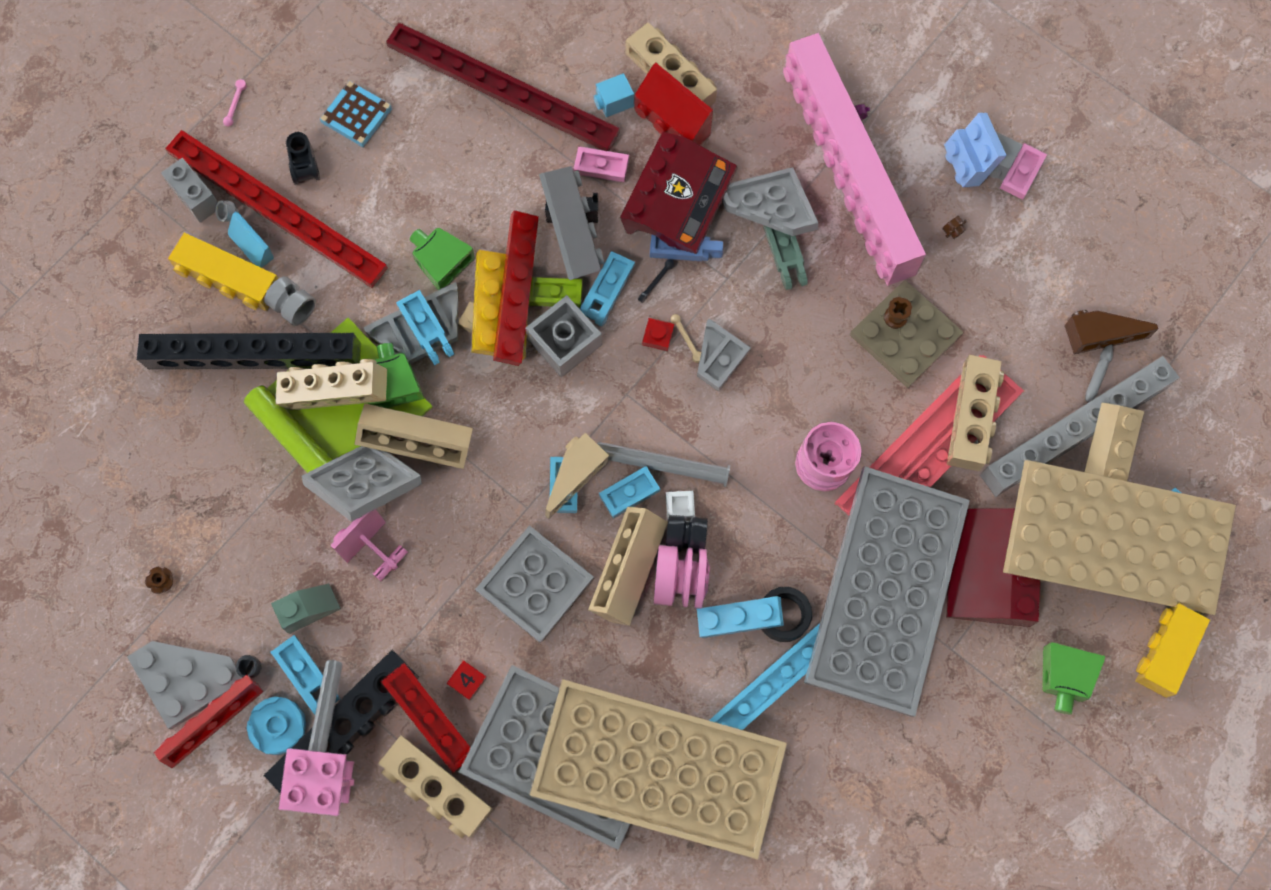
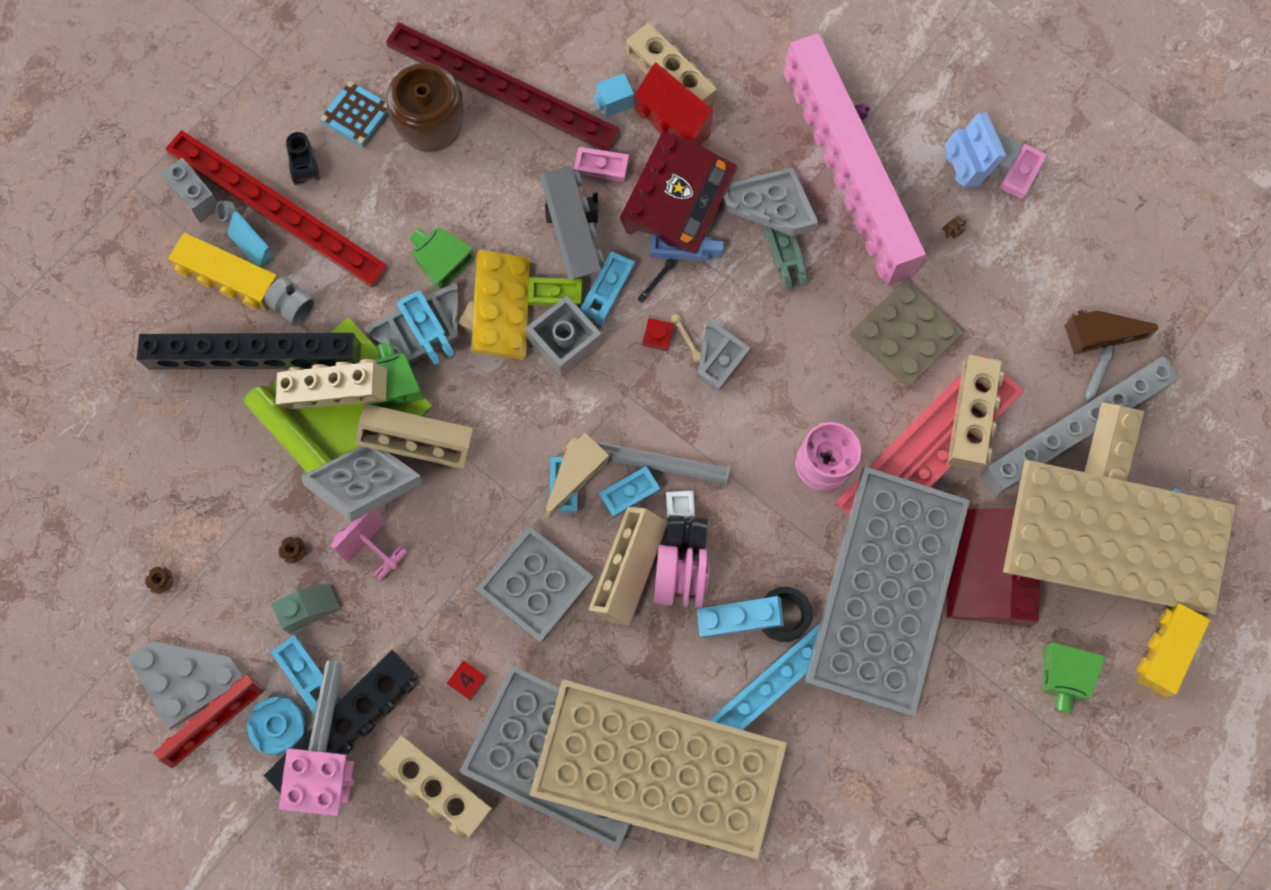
(241, 85): bright pink hinge -> none
(246, 663): black hinge -> none
(297, 554): none -> reddish brown plate
(426, 106): none -> reddish brown piece
(427, 716): red plate -> none
(516, 288): red plate -> none
(898, 305): reddish brown bush -> none

